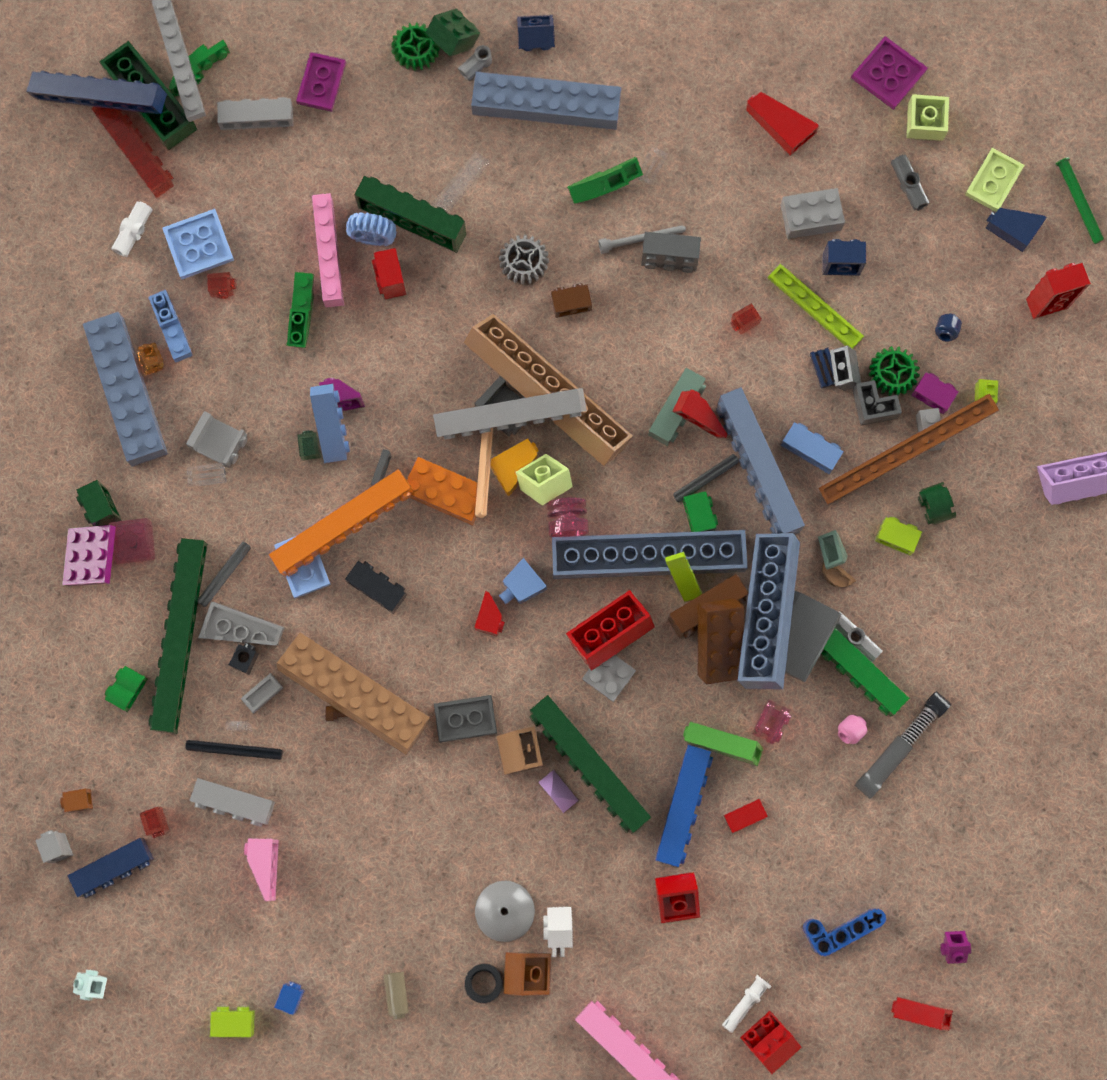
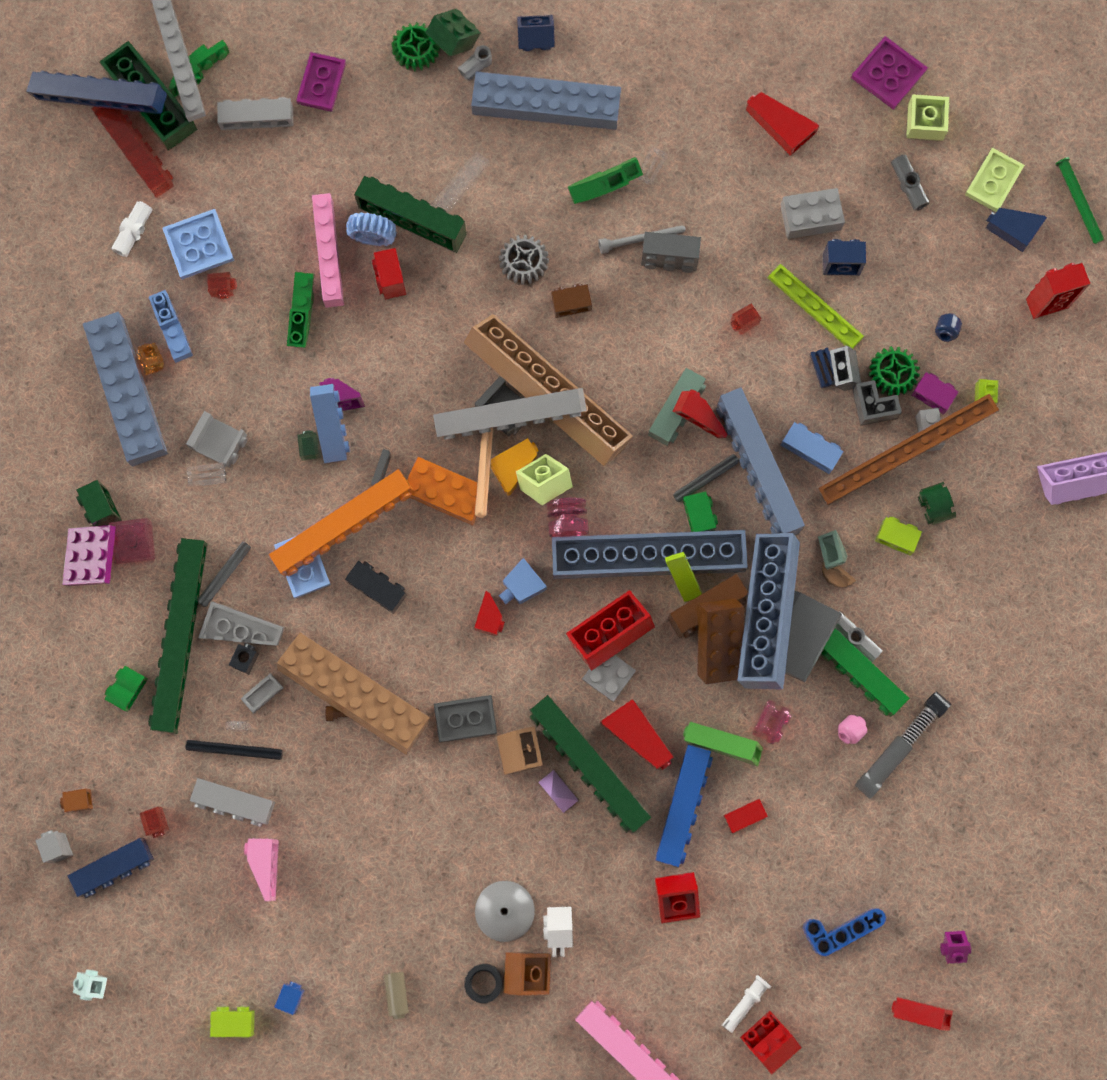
(636, 732): none -> red slope

